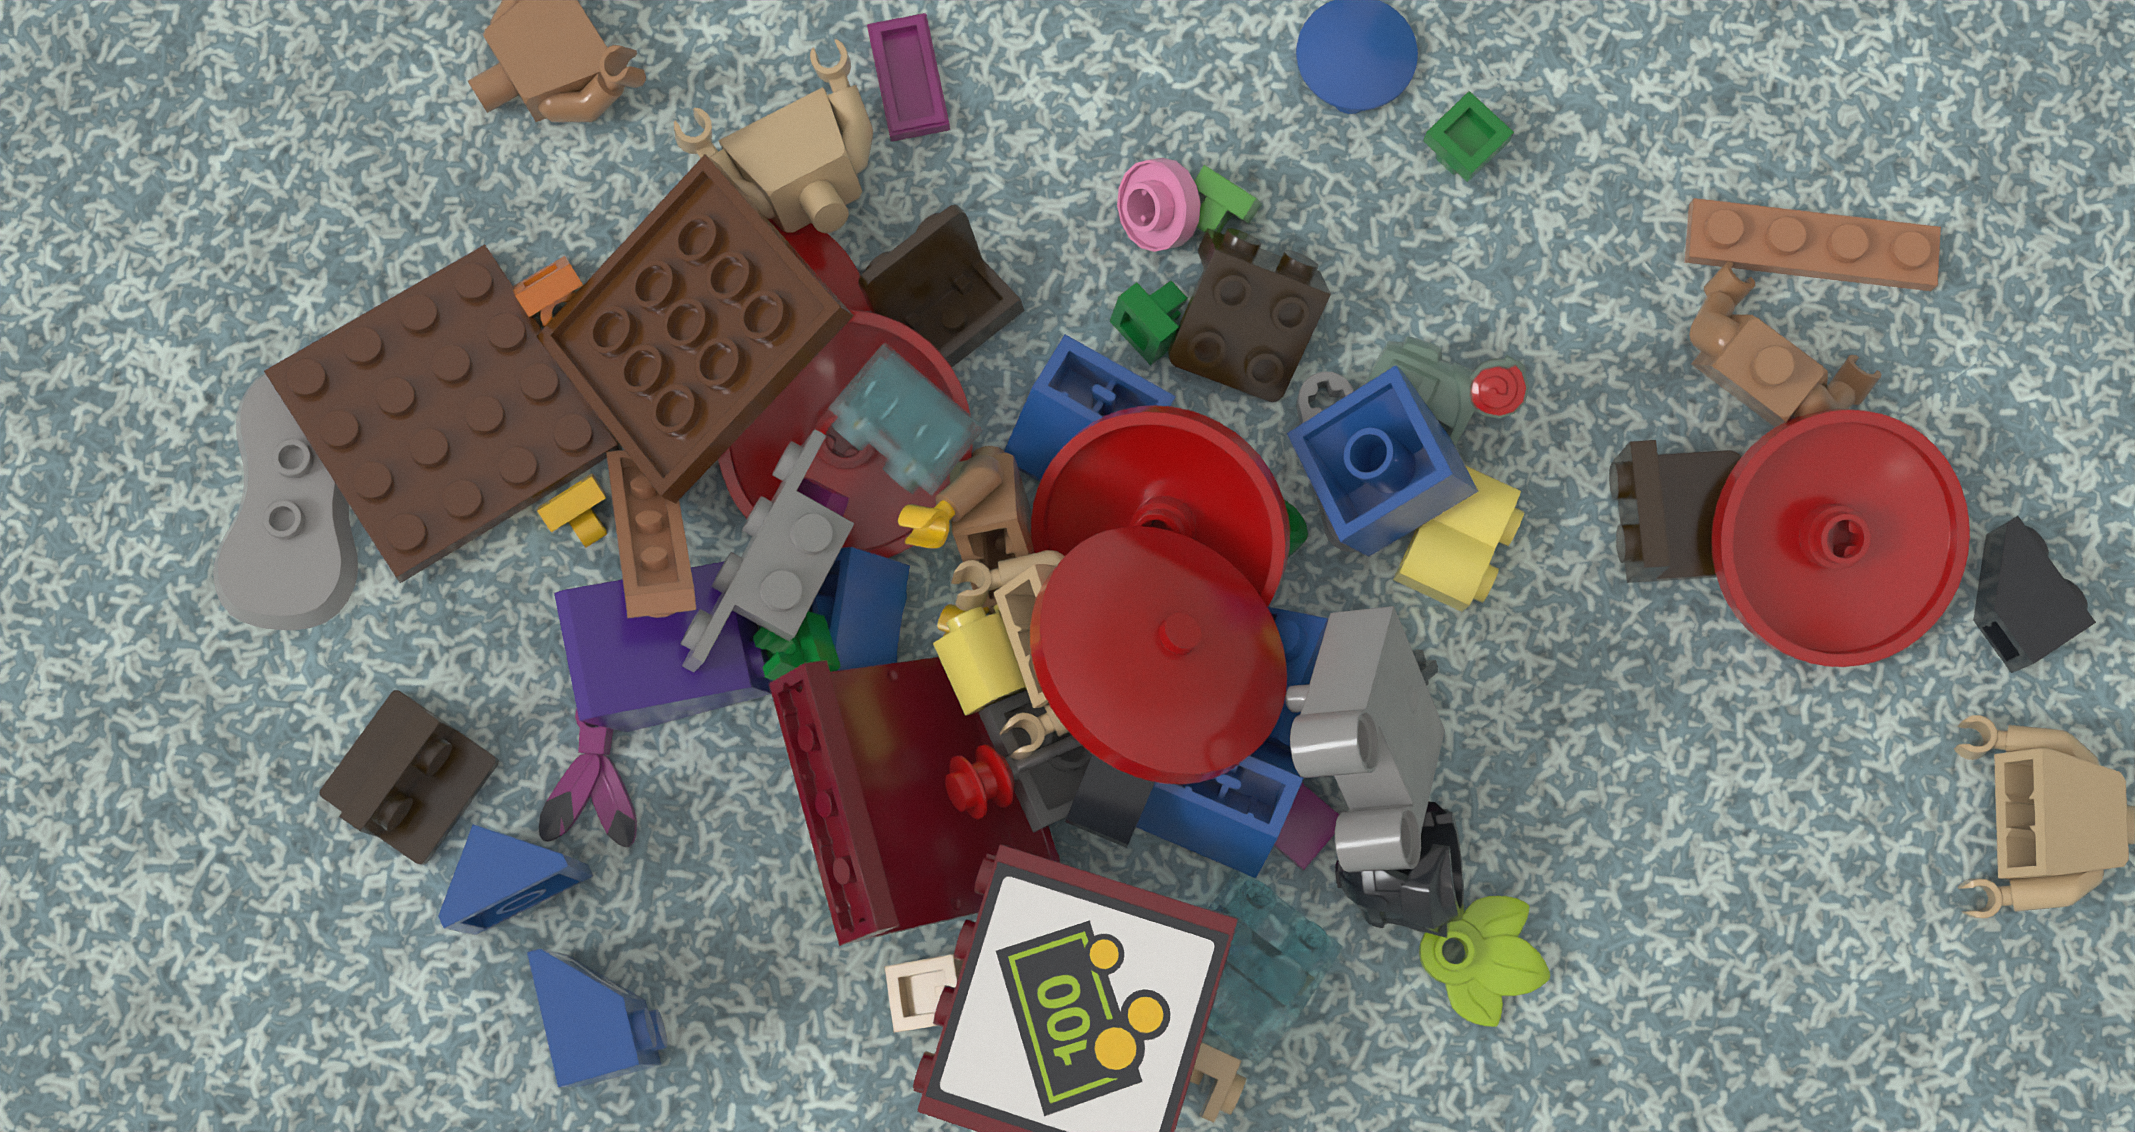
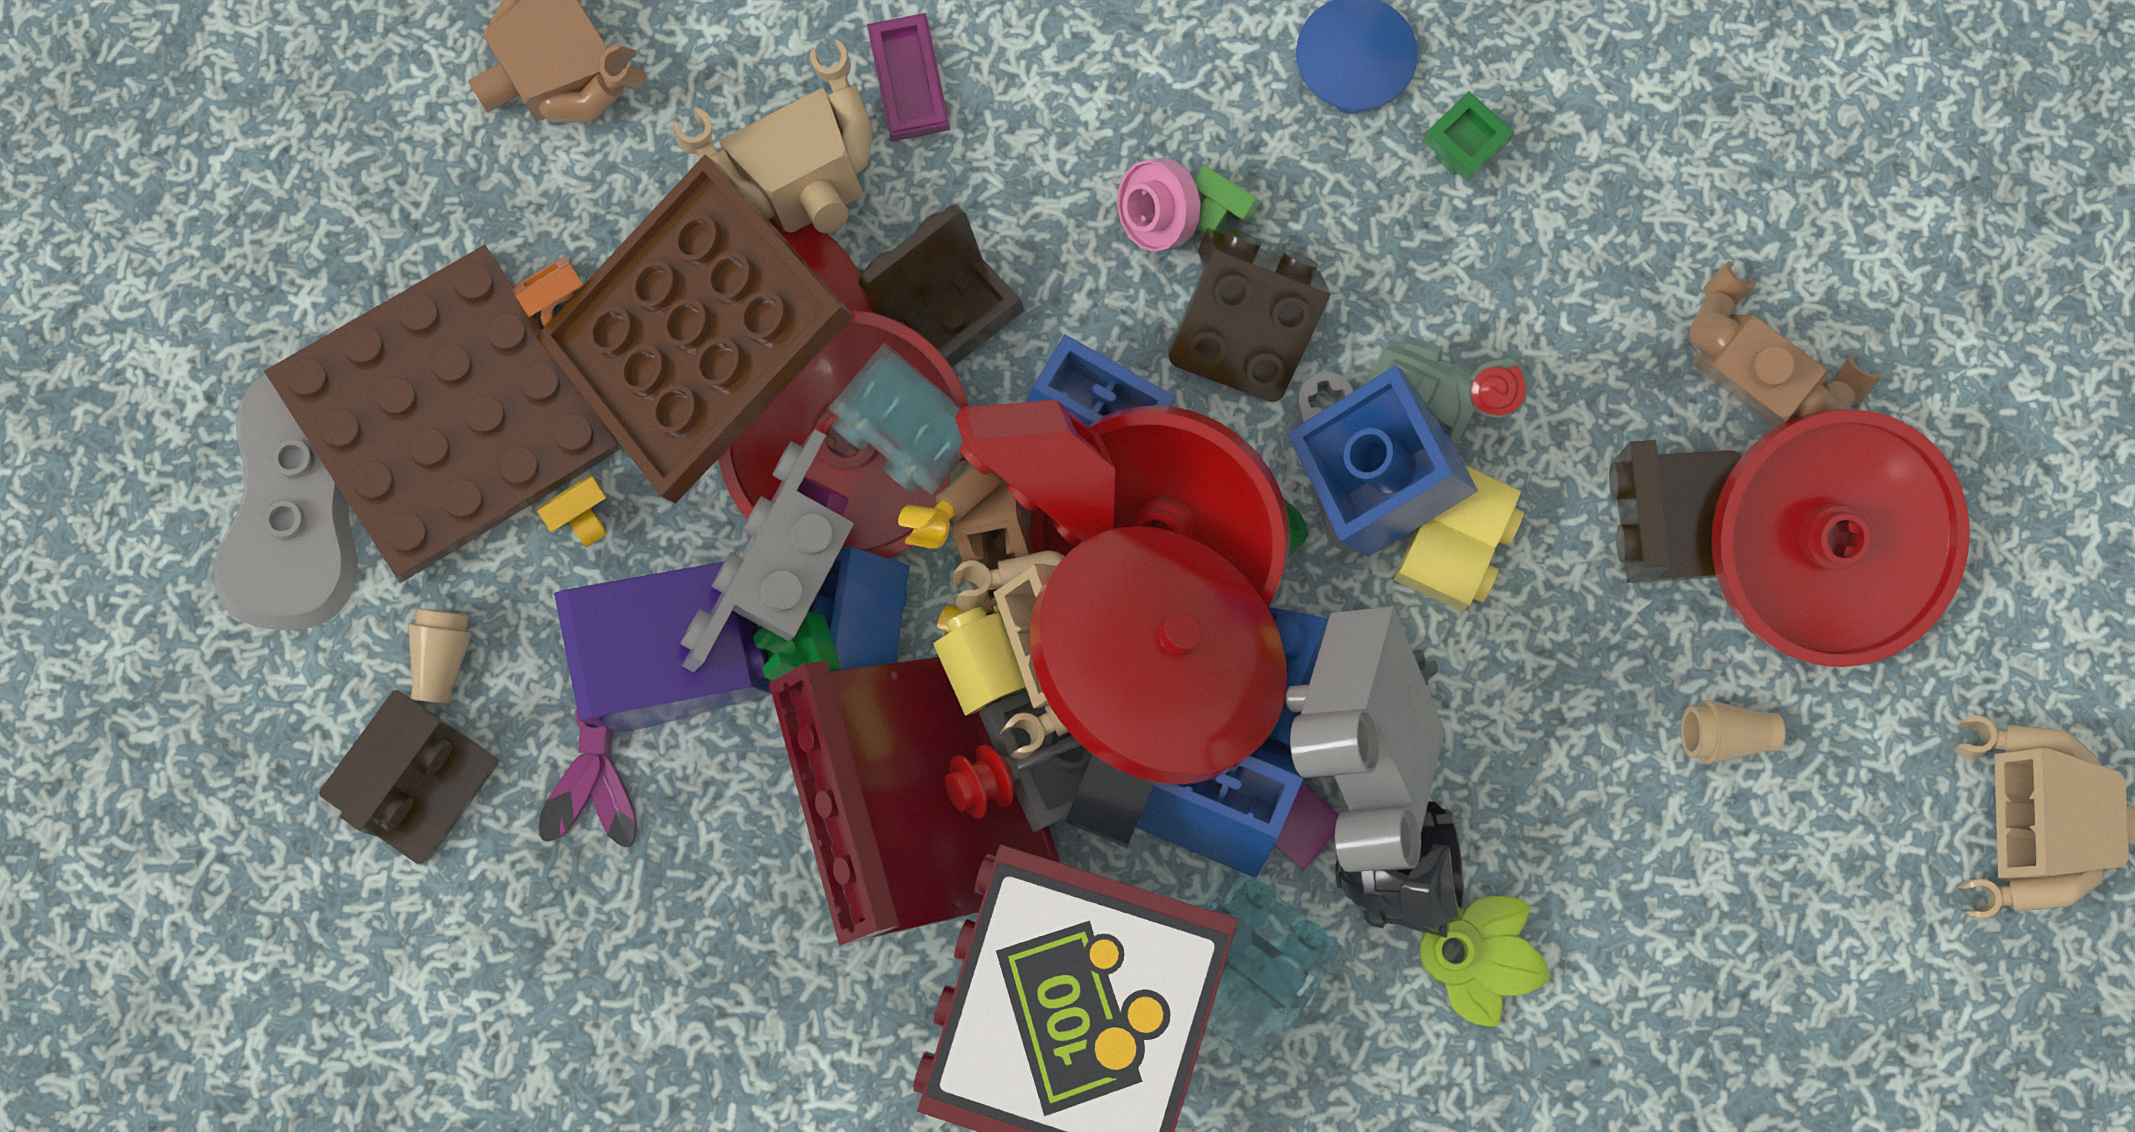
(436, 653): none -> tan cone
(503, 878): blue slope -> none
(592, 1022): blue slope -> none
(649, 543): nougat plate -> none
(916, 989): tan bracket -> none
(1046, 461): none -> red slope
(1149, 319): green tile -> none
(1227, 1083): tan bracket -> none
(1728, 732): none -> tan cone
(1813, 244): nougat plate -> none
(2024, 599): black slope -> none

